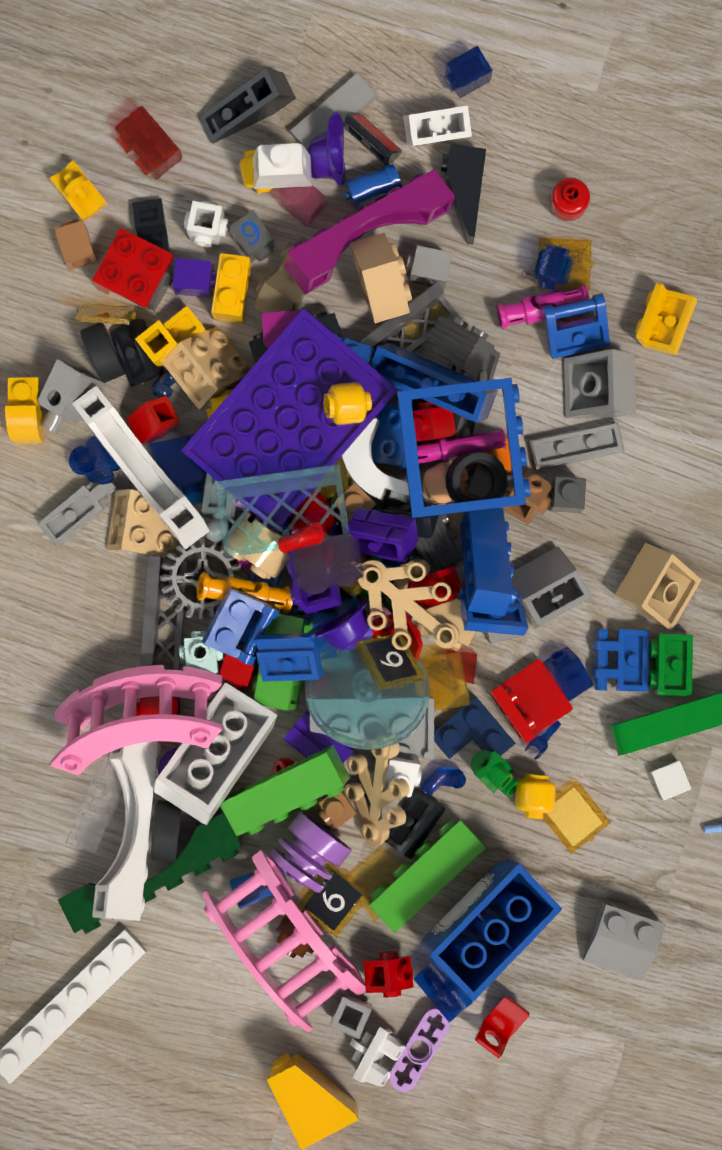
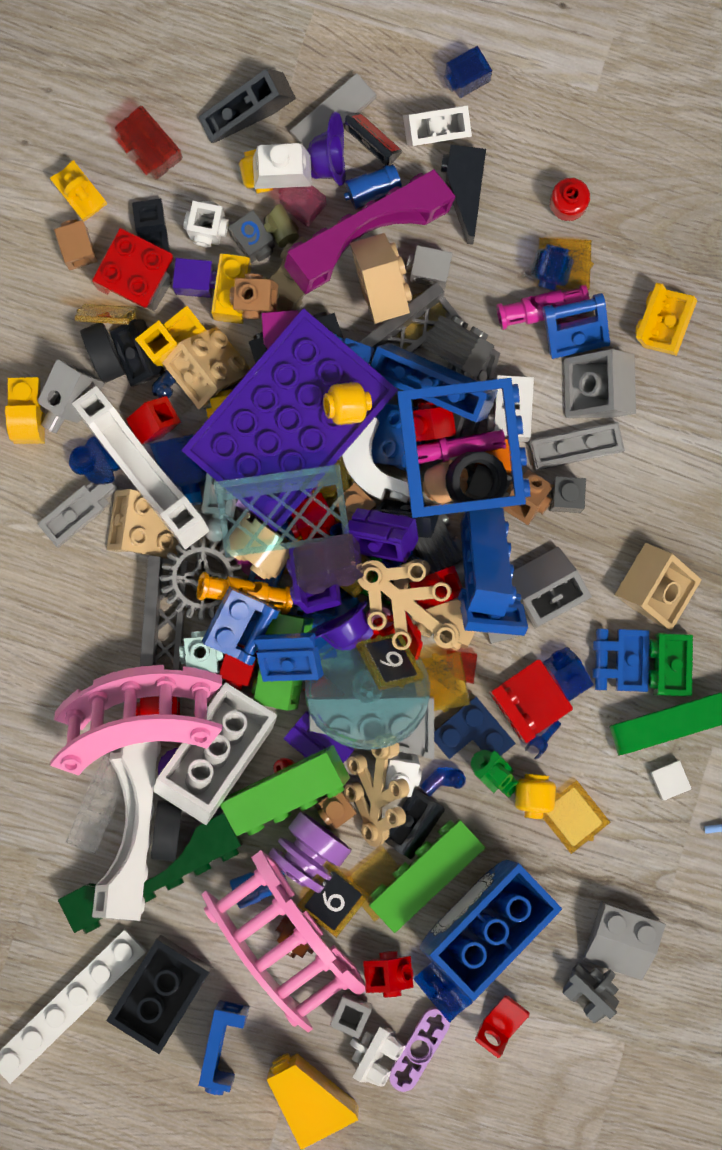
(159, 994): none -> black brick
(225, 1013): none -> blue panel
(254, 296): none -> medium nougat brick
(281, 226): none -> olive piece
(311, 536): red arm -> none
(524, 407): none -> white brick
(596, 988): none -> dark grey hips

